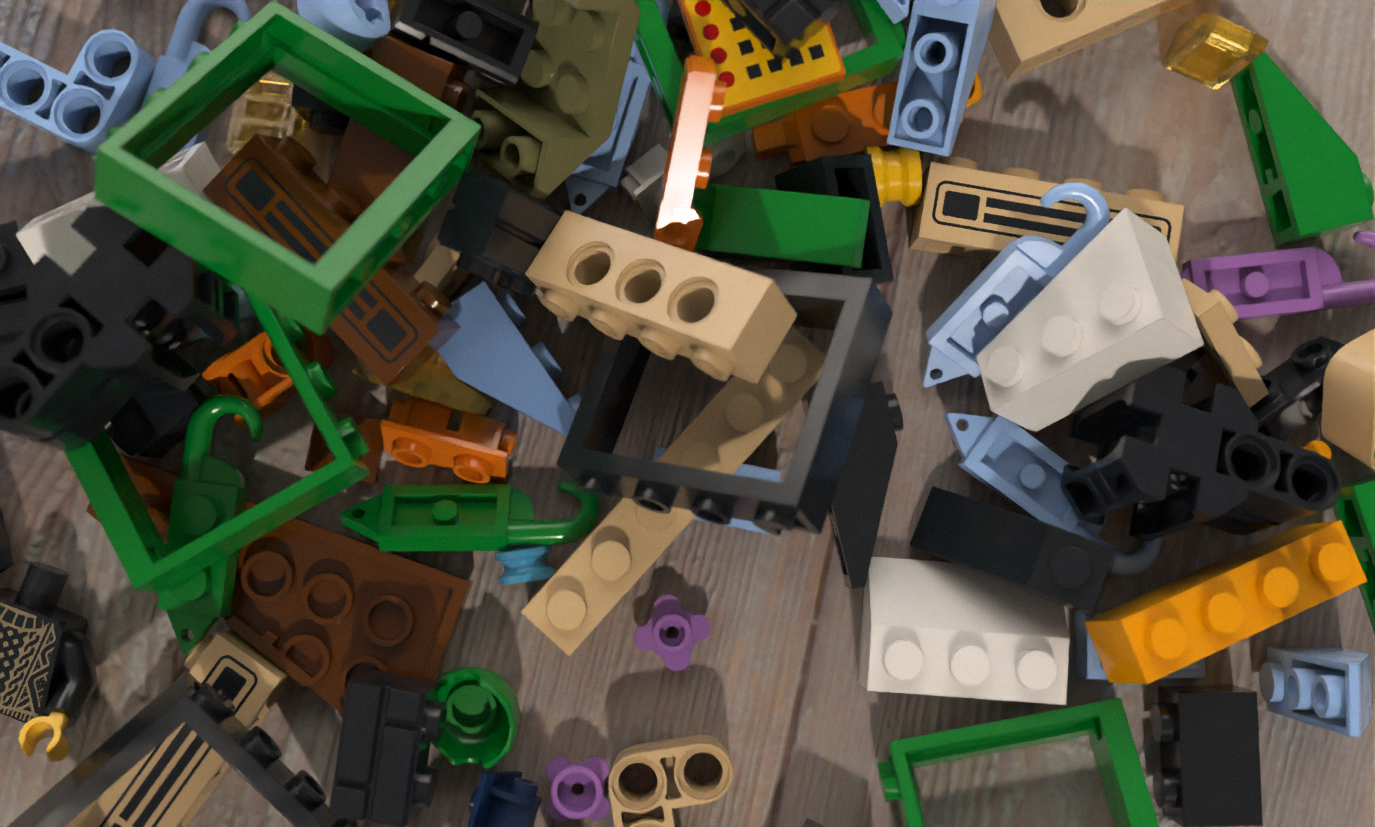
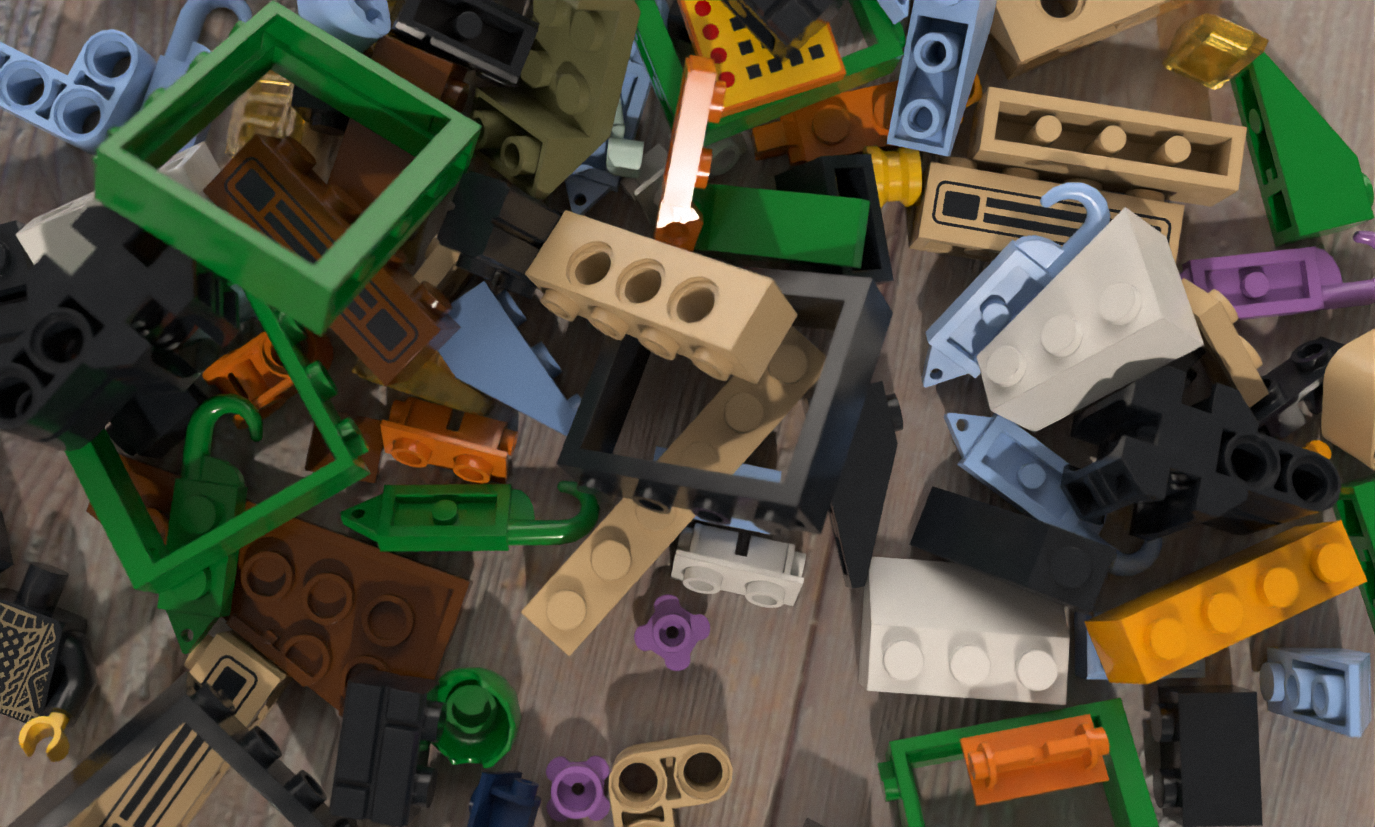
(525, 564): dark azure bush -> none
(623, 155): none -> light aqua hand
(709, 564): none -> white hinge
(1035, 759): none -> orange hinge
(1107, 144): none -> tan brick

